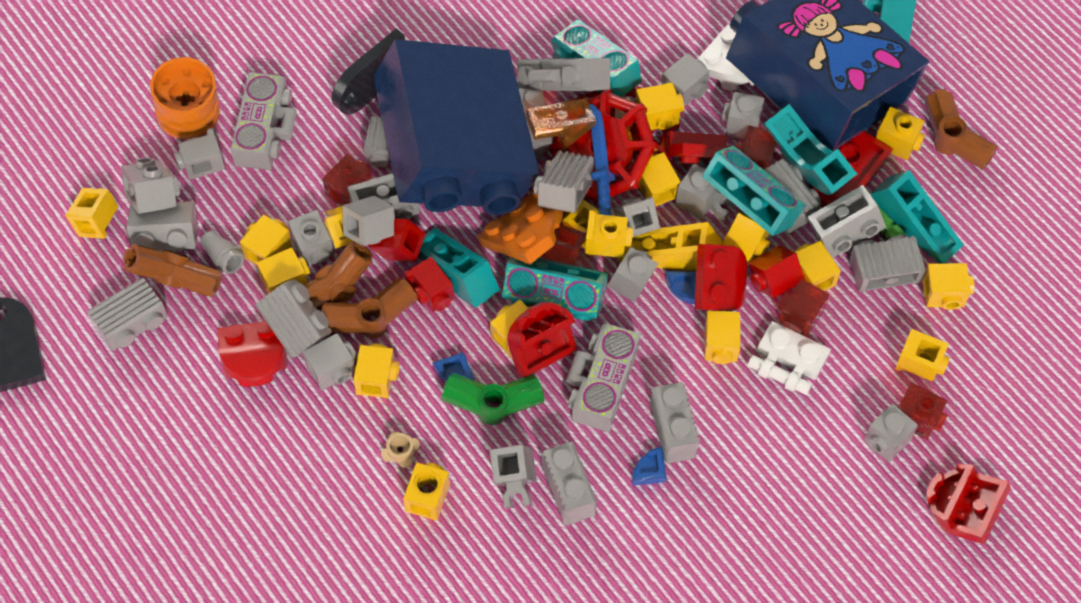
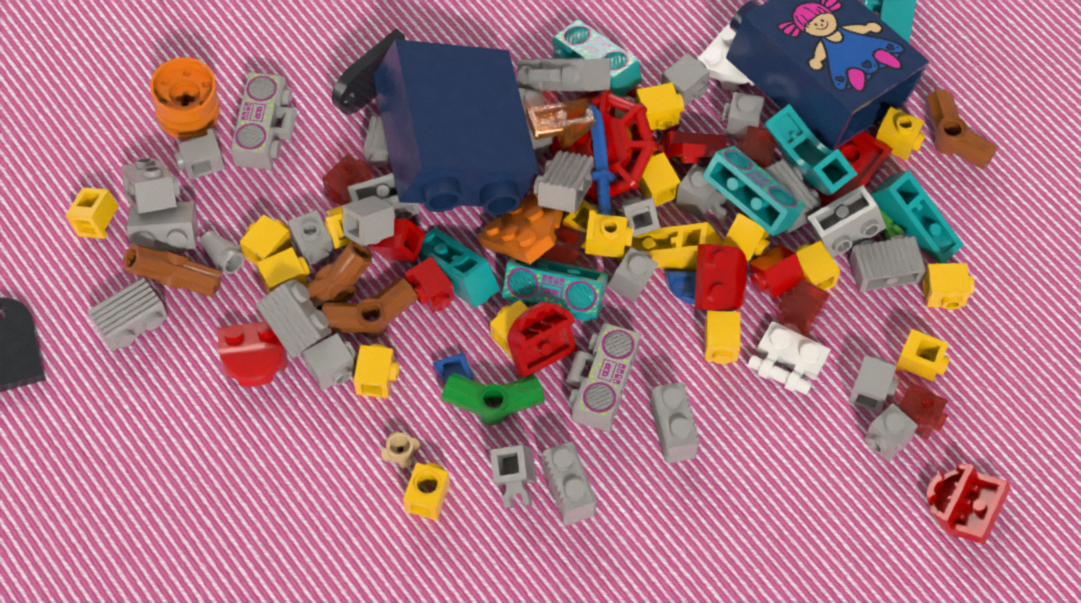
(650, 468): blue tile -> none
(874, 384): none -> light grey brick

